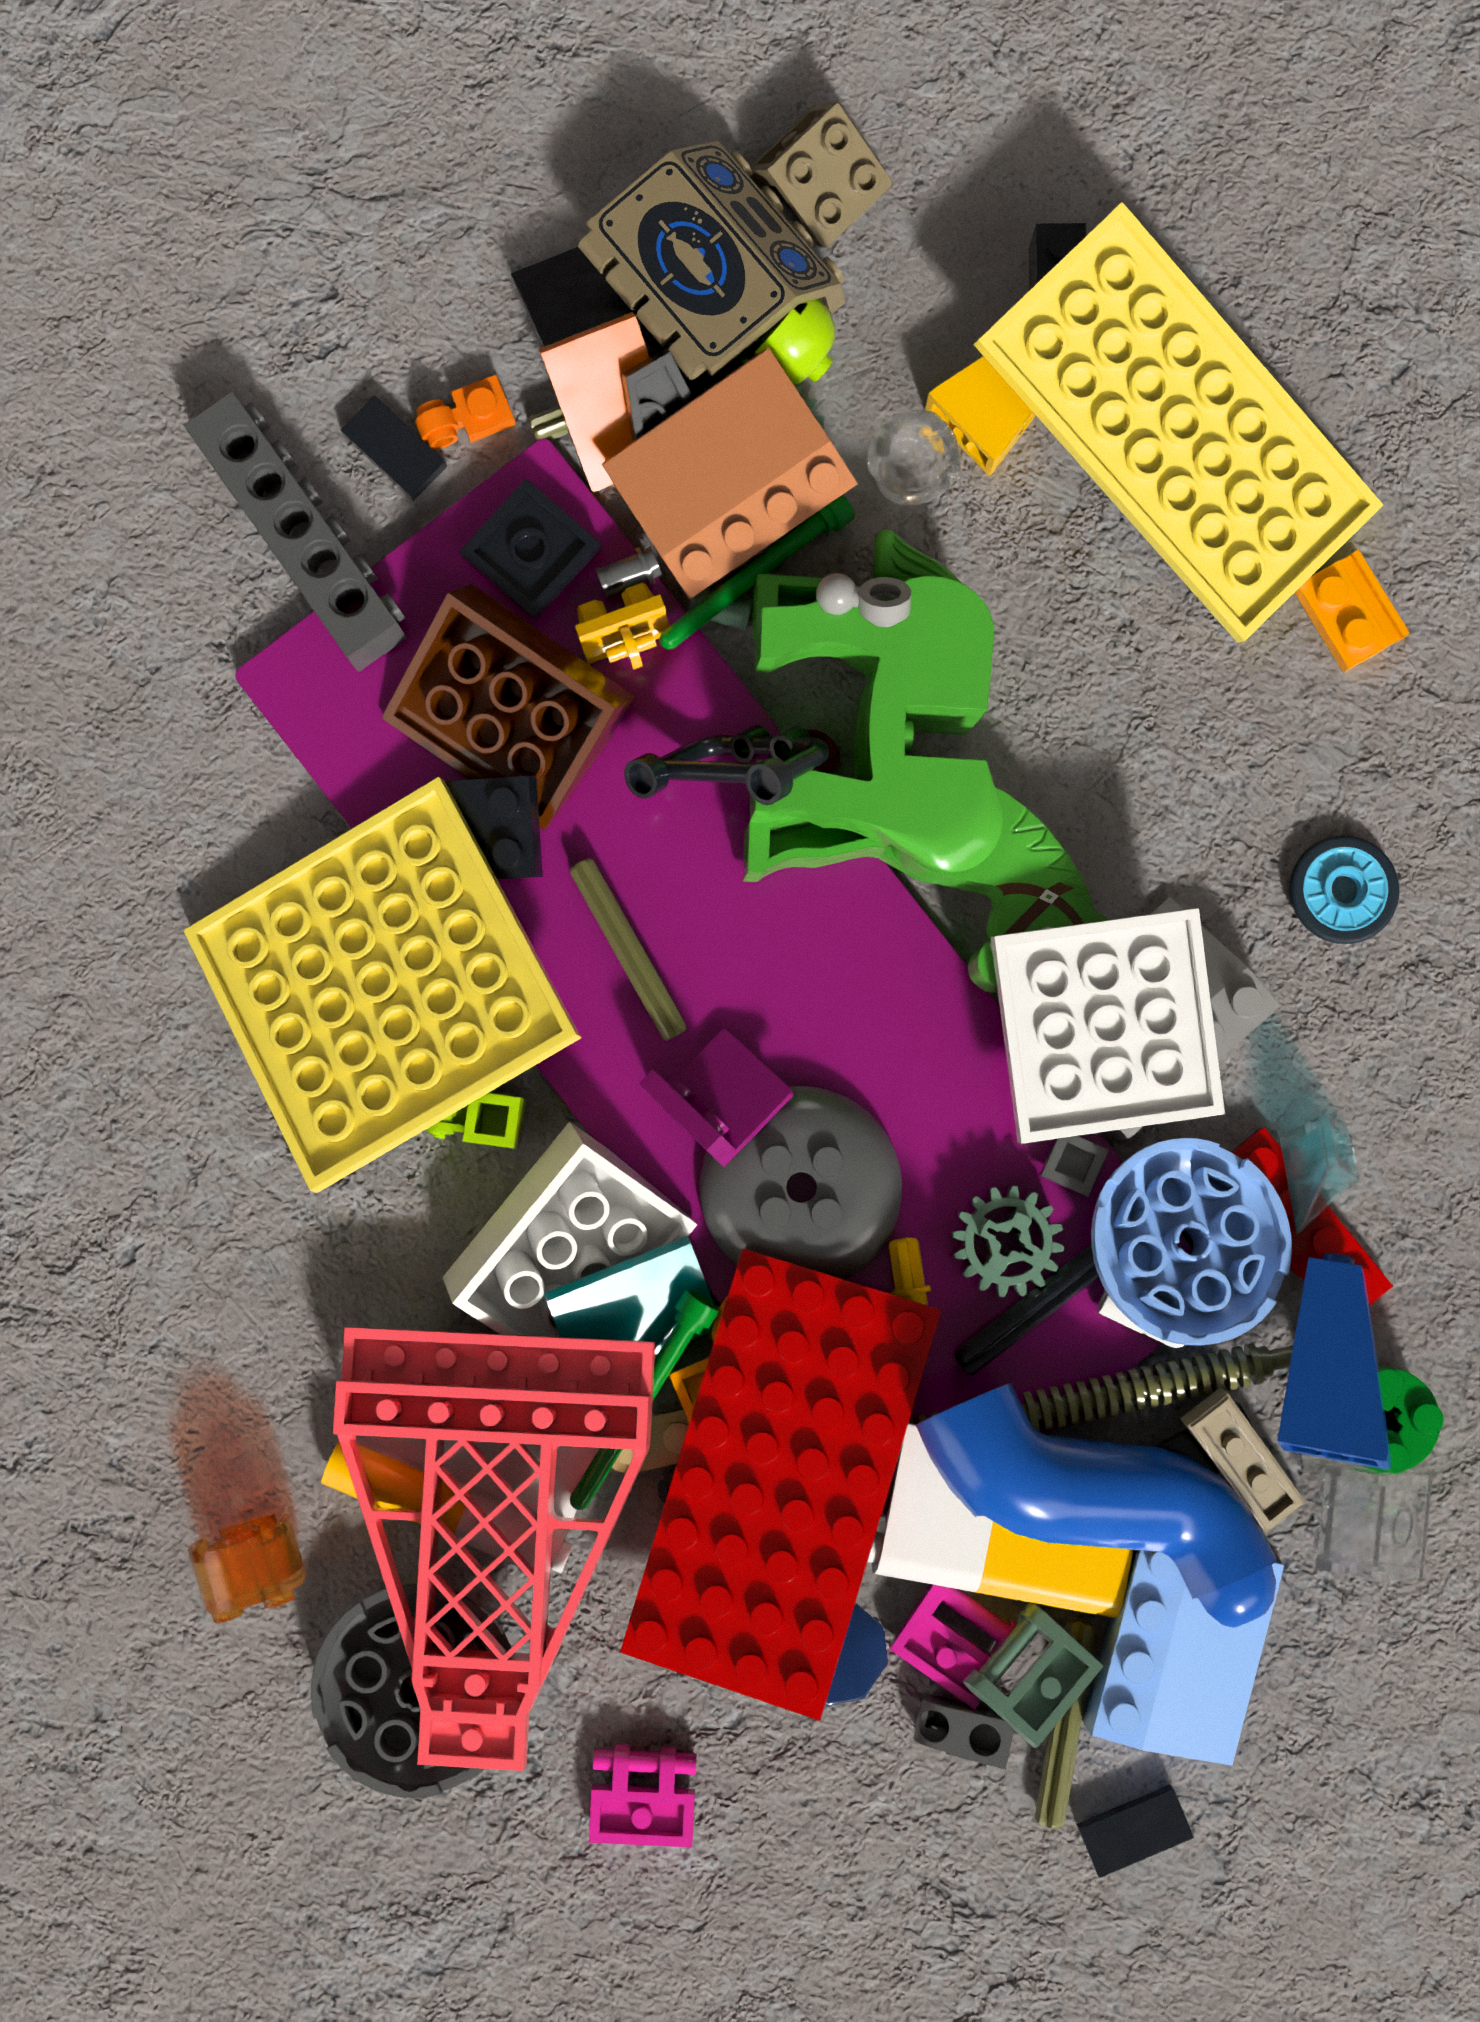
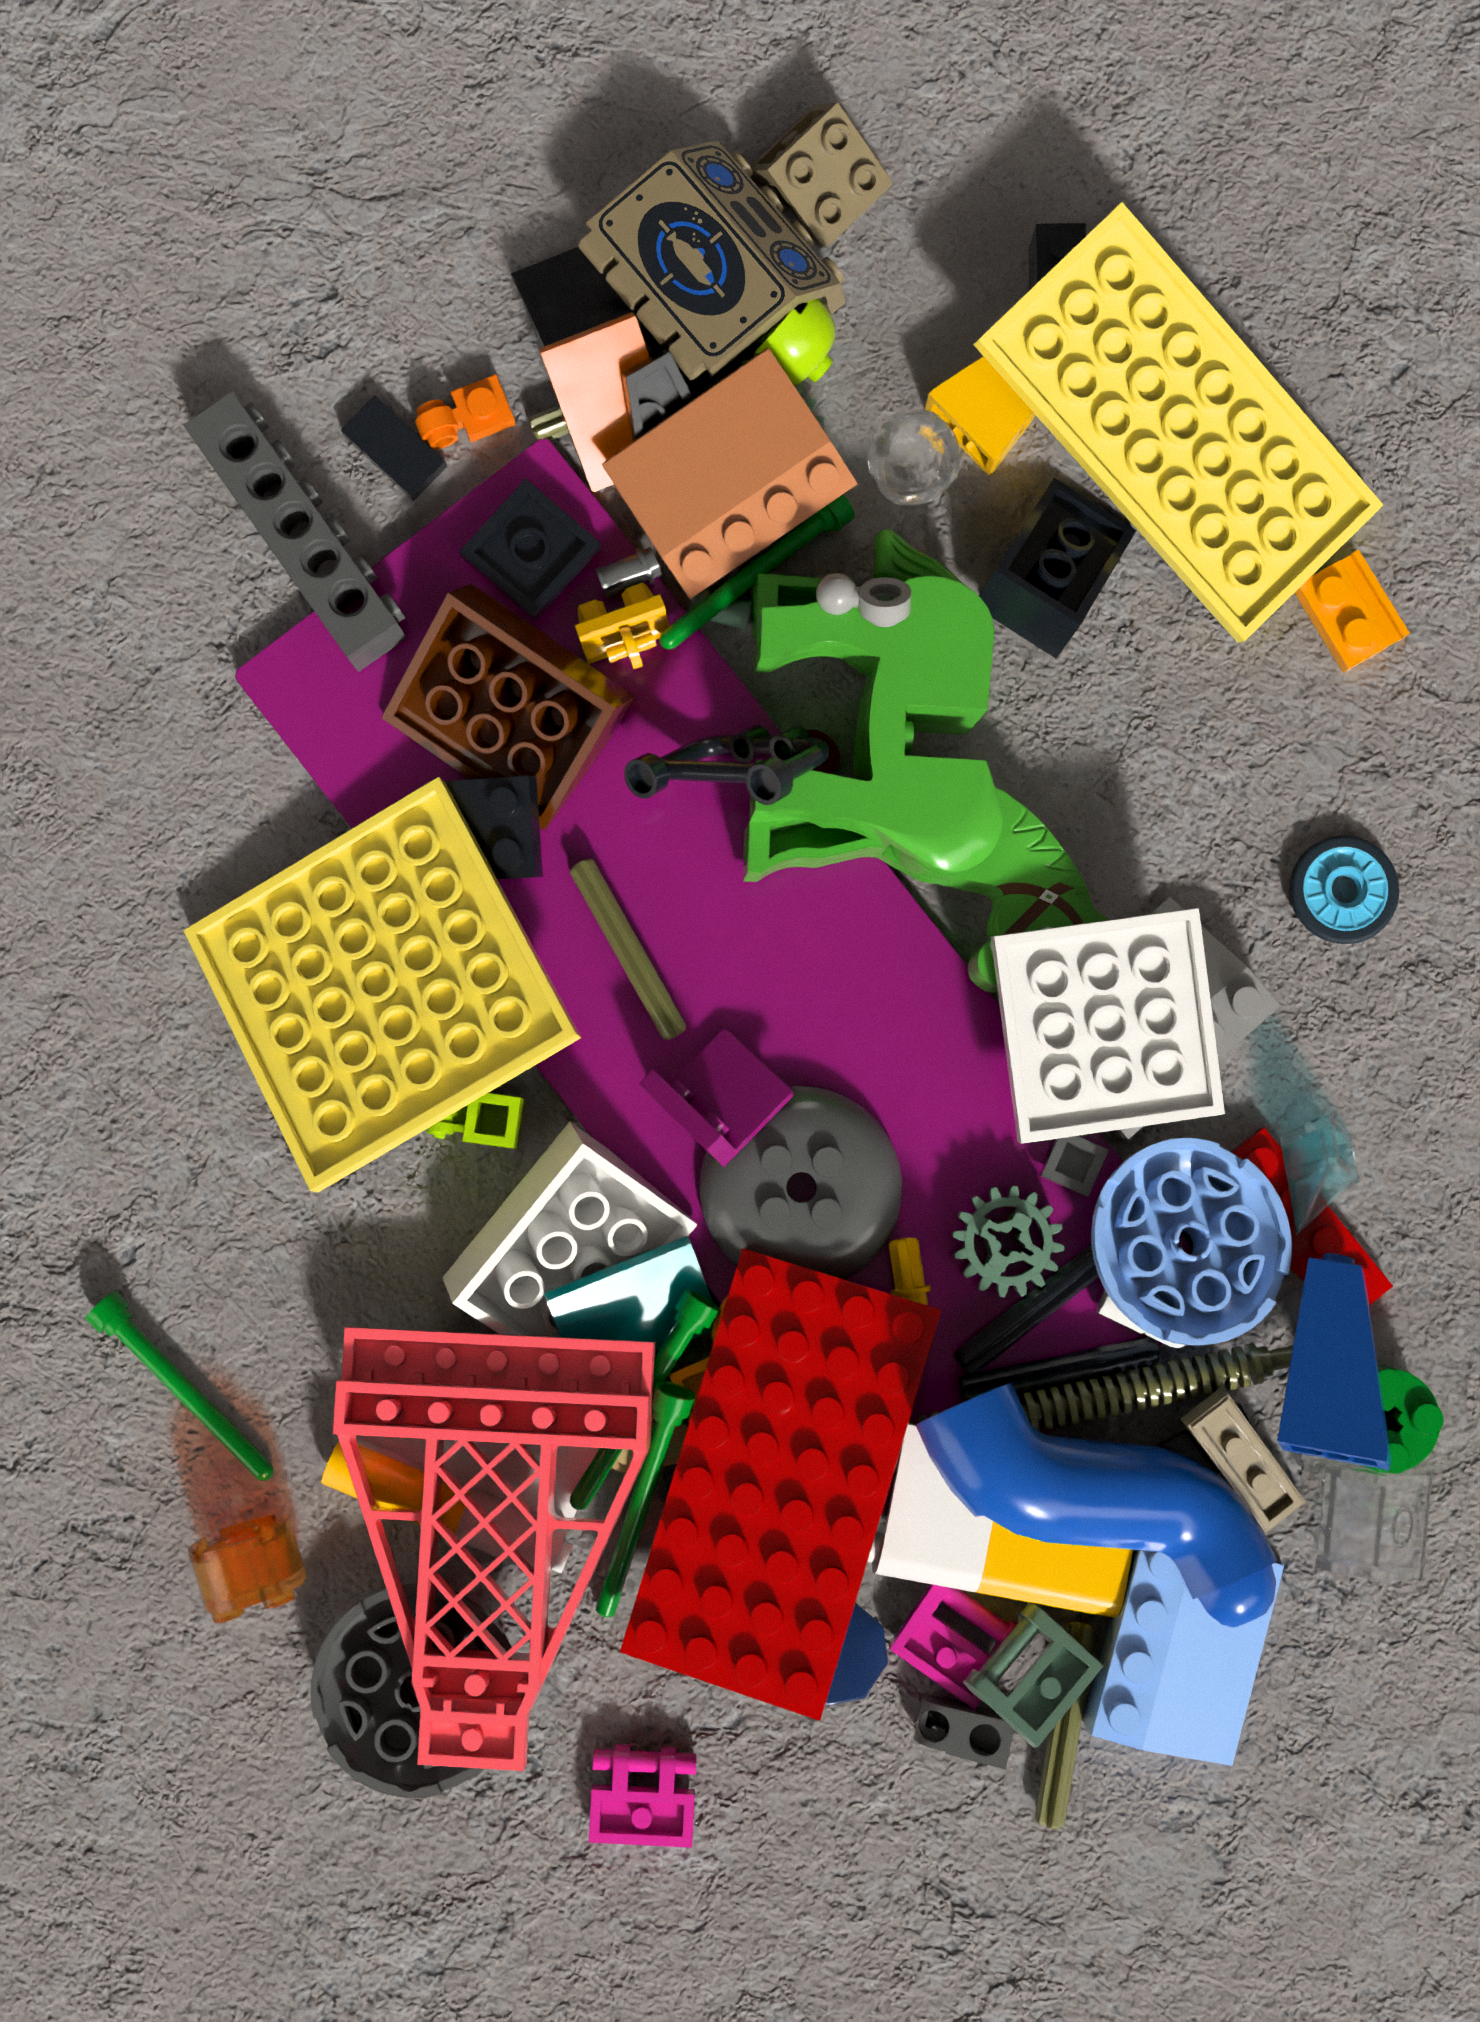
(114, 1318): none -> green piece
(670, 1406): none -> green piece
(1056, 568): none -> black slope
(1064, 1368): none -> black axle
(1135, 1831): black tile -> none

